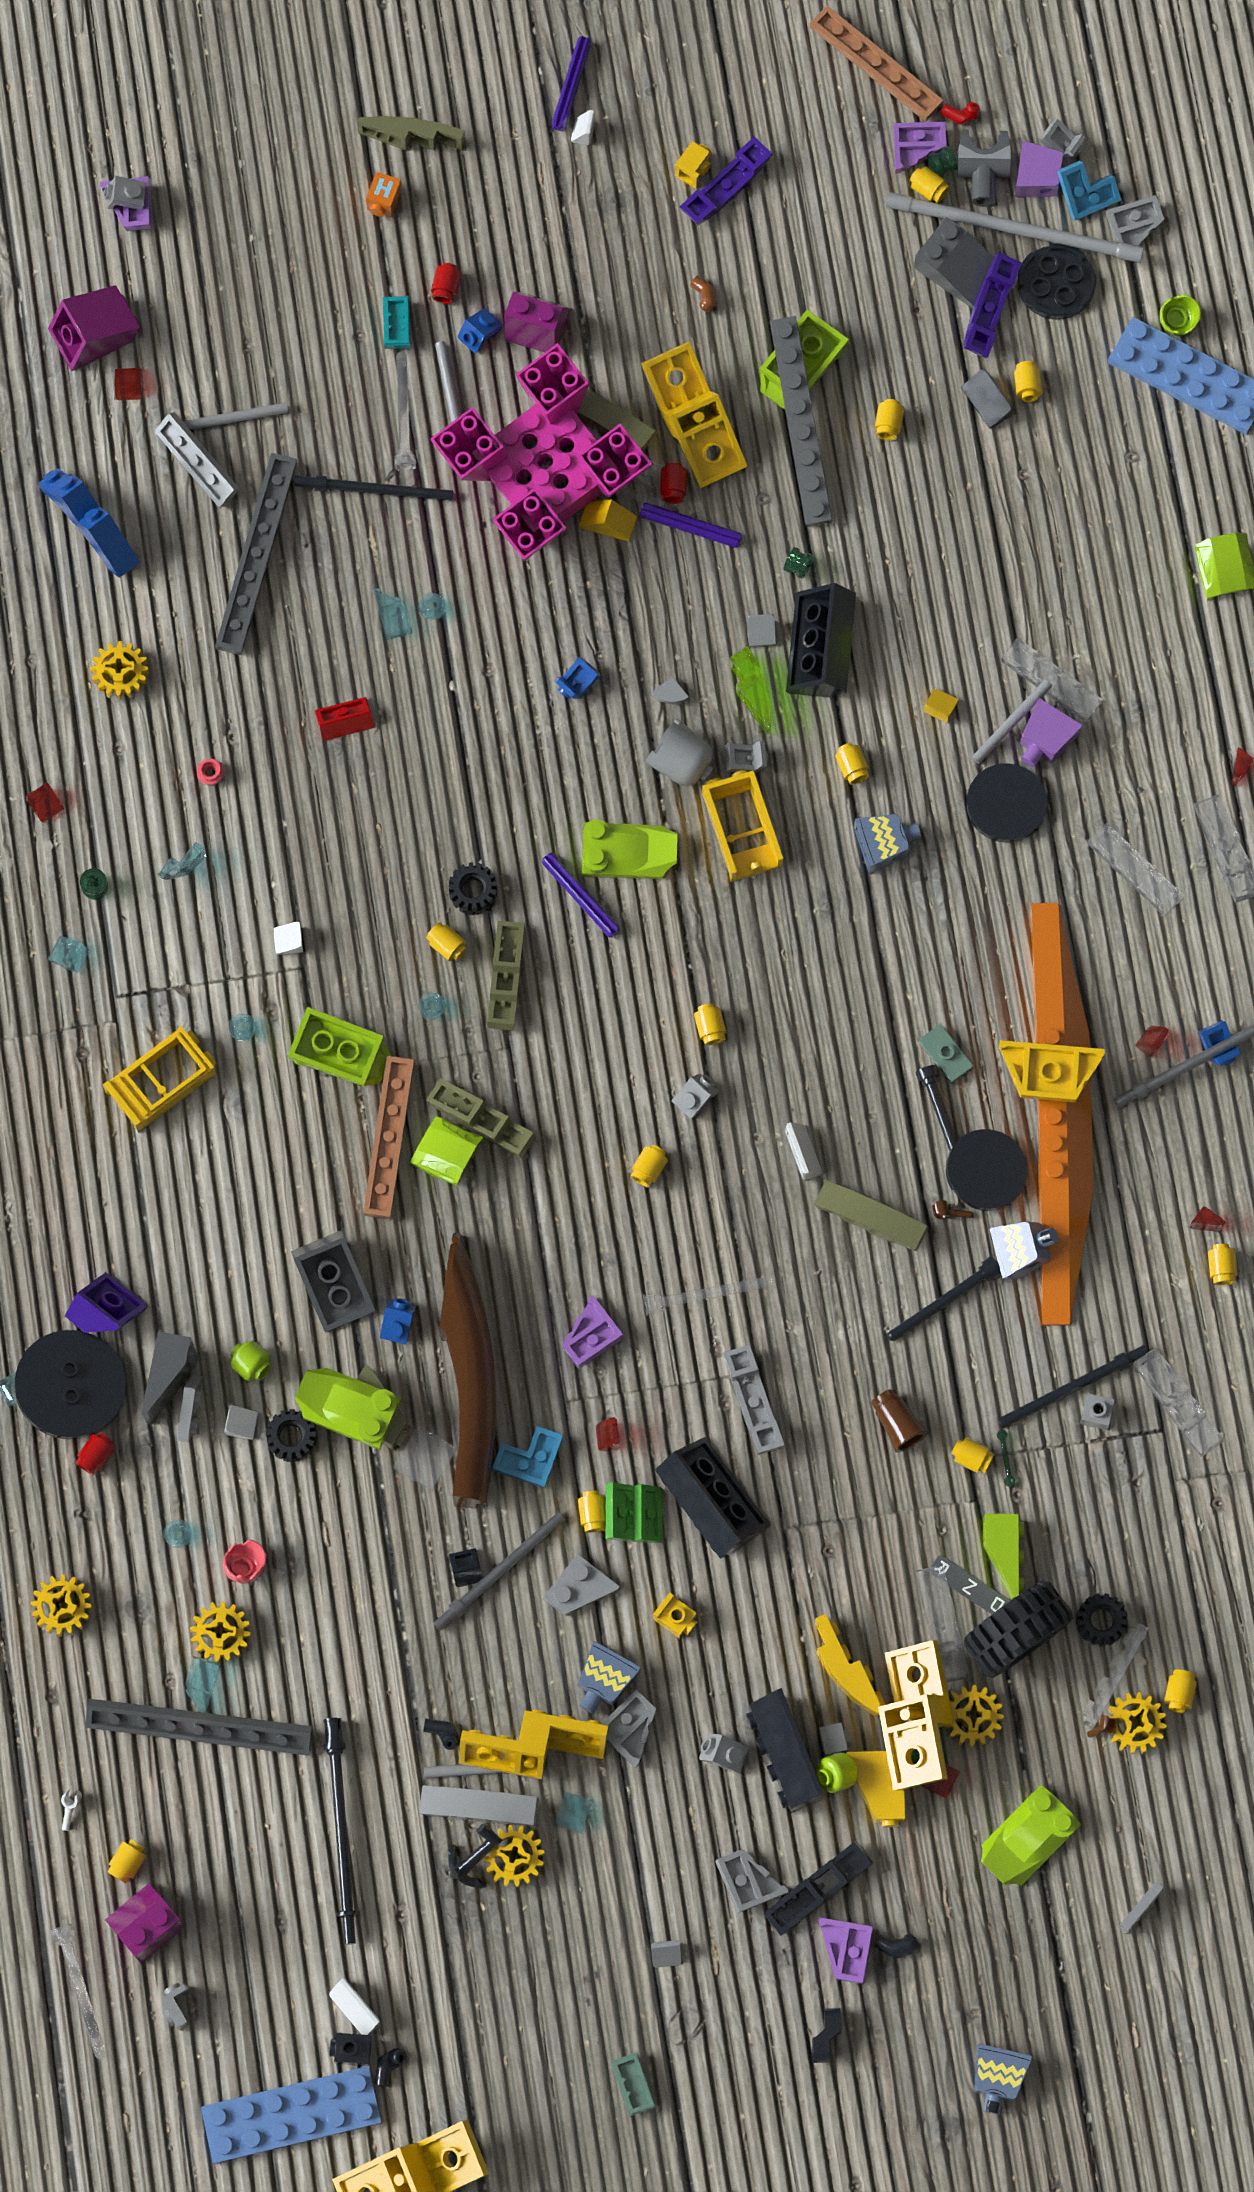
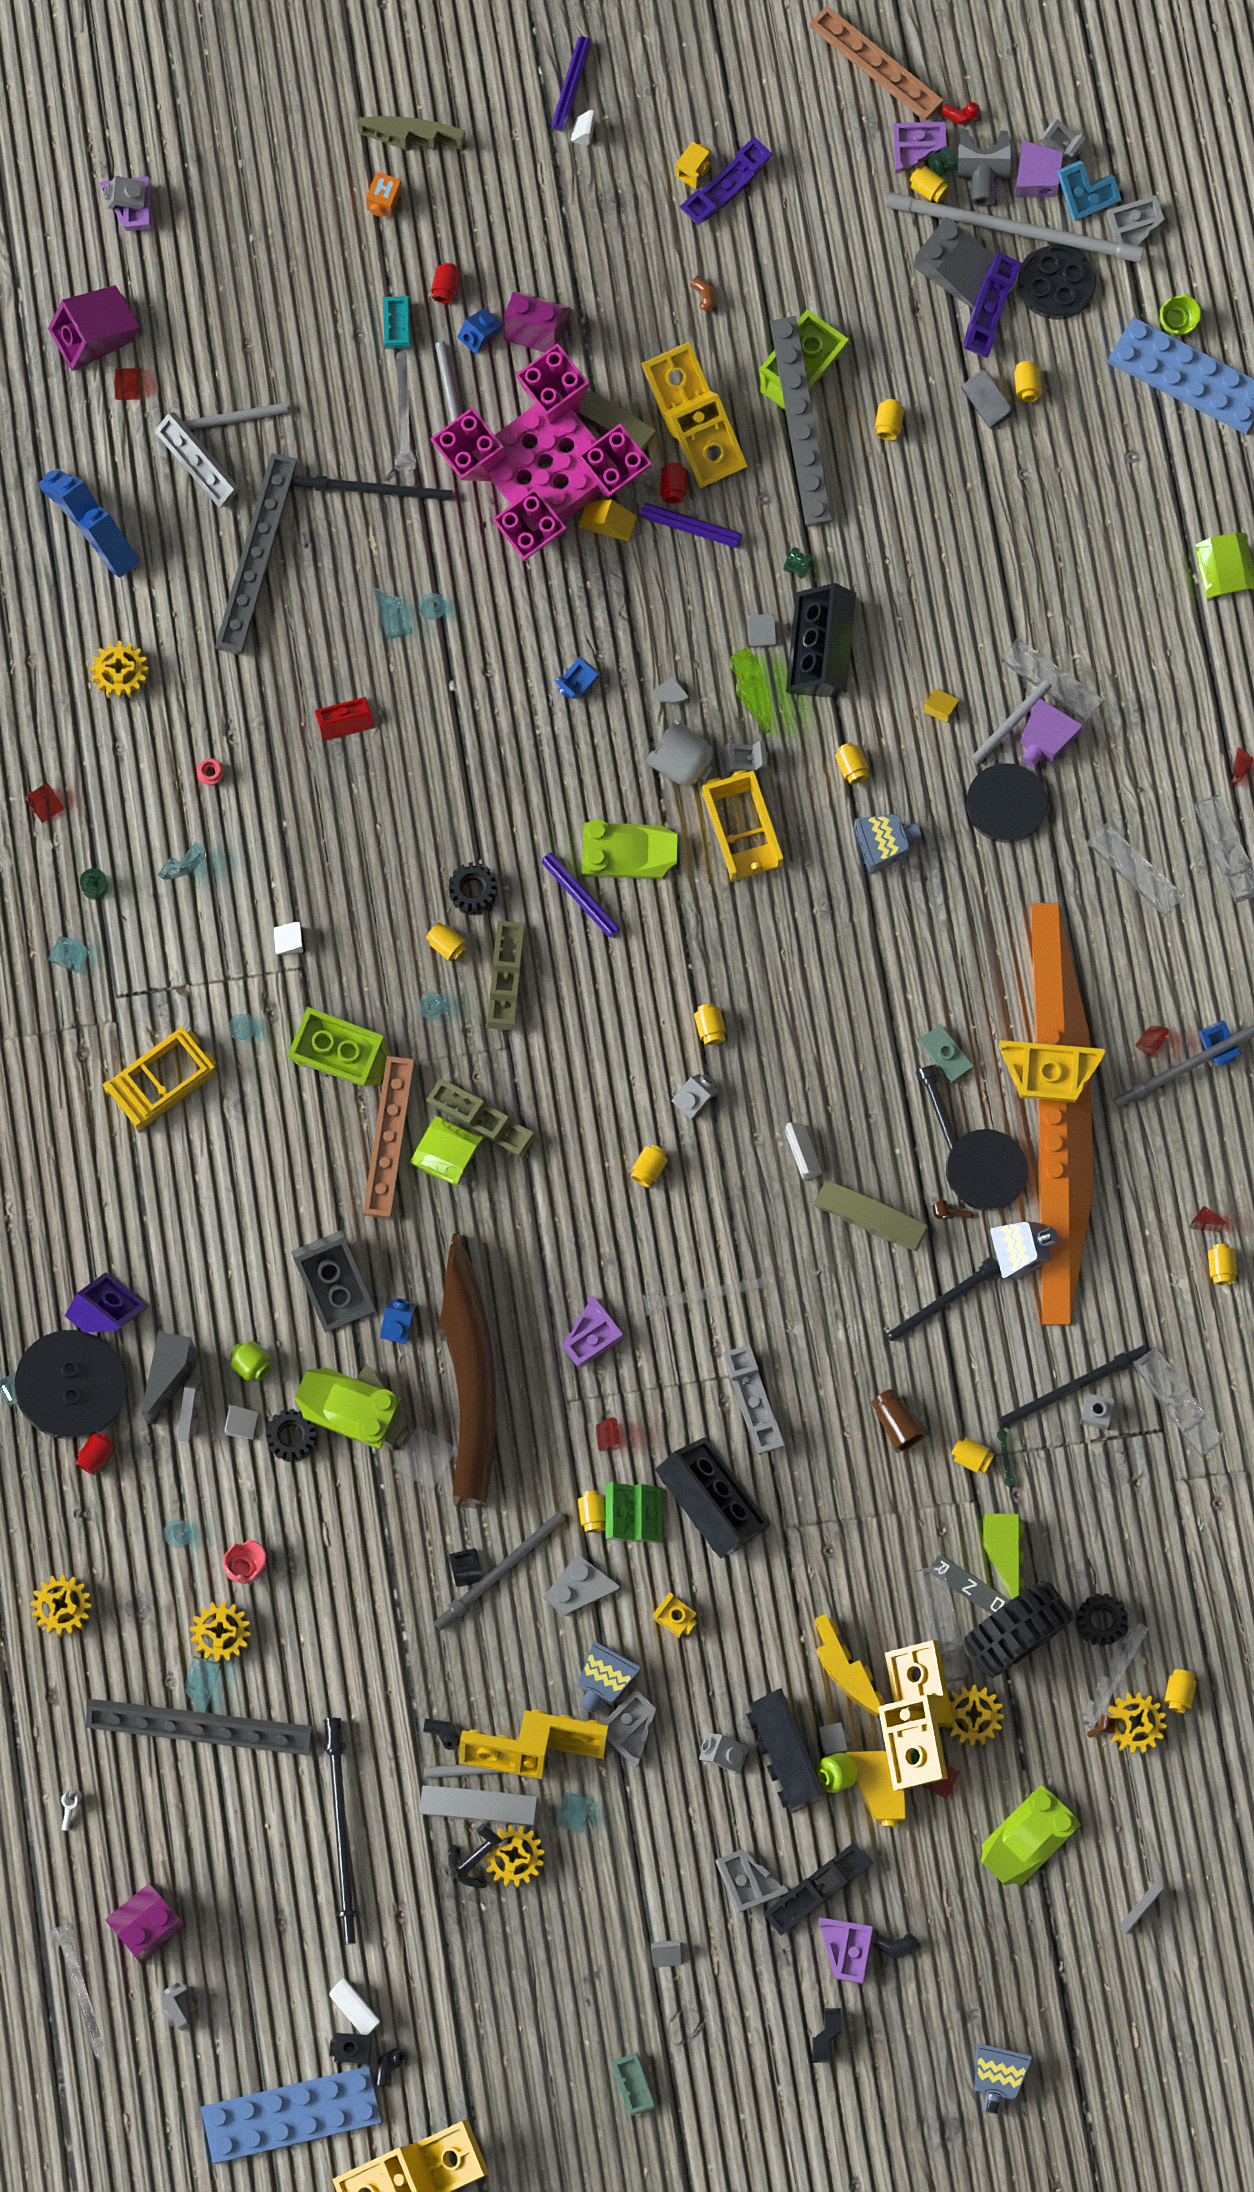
(127, 1860): yellow brick -> none
(533, 1465): dark azure plate -> none

